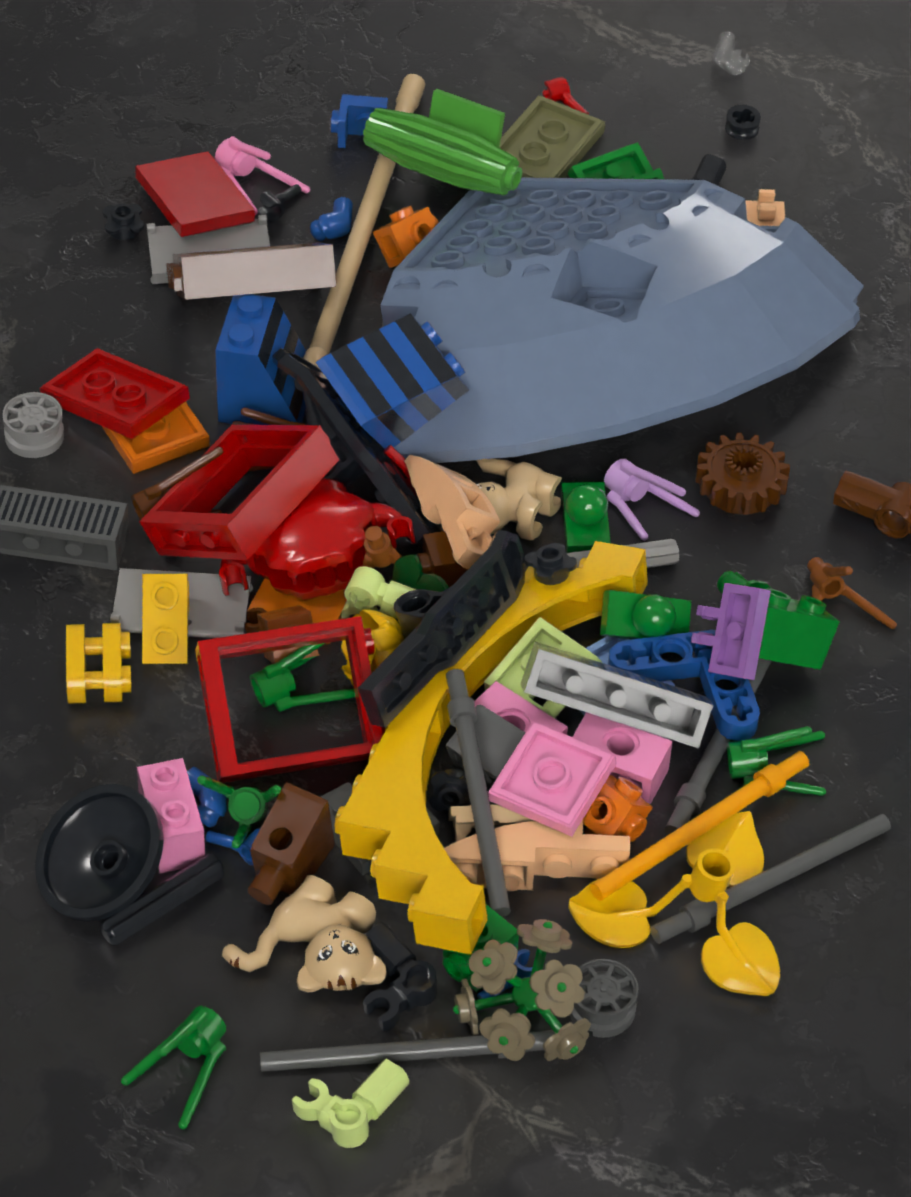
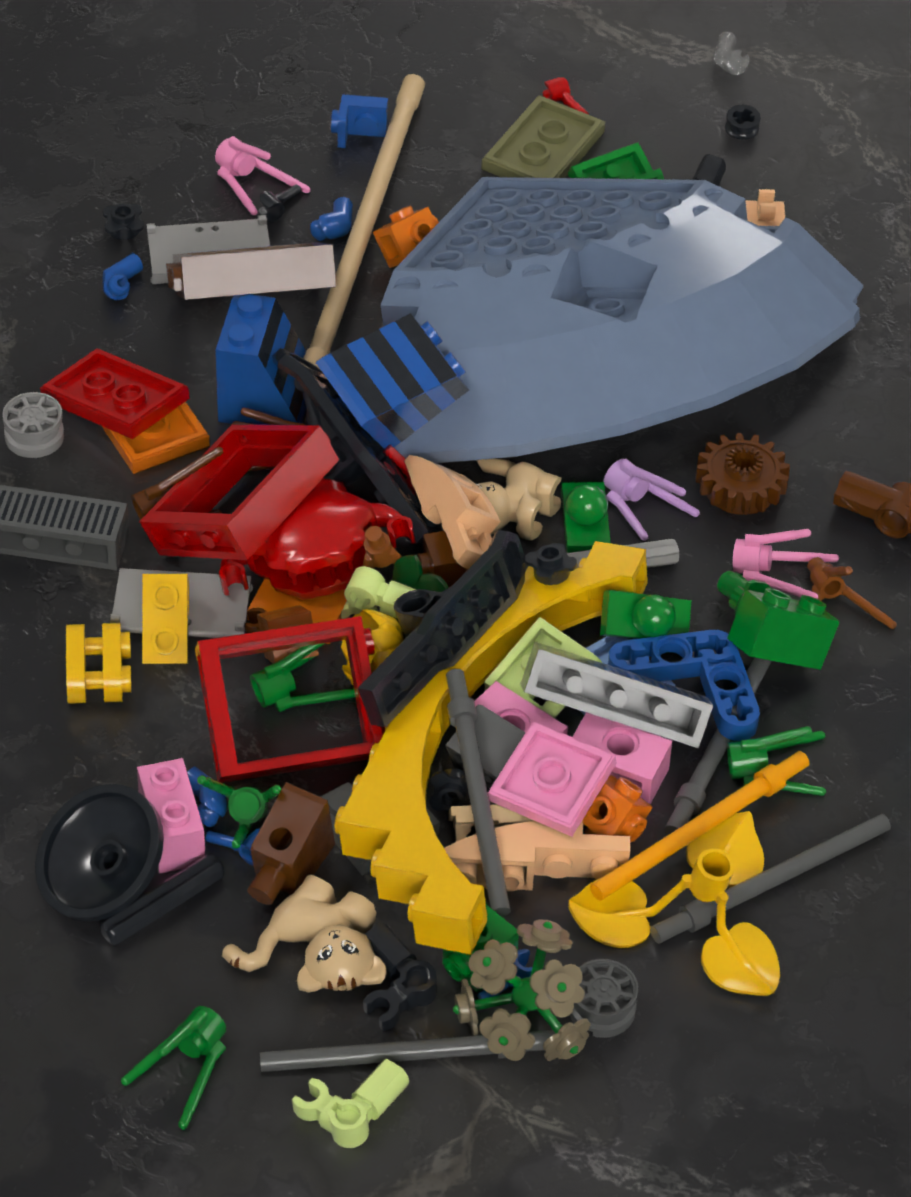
(116, 277): none -> blue arm
(195, 194): red tile -> none
(451, 145): bright green plate -> none
(737, 630): medium lavender hinge -> none
(753, 557): none -> bright pink plant

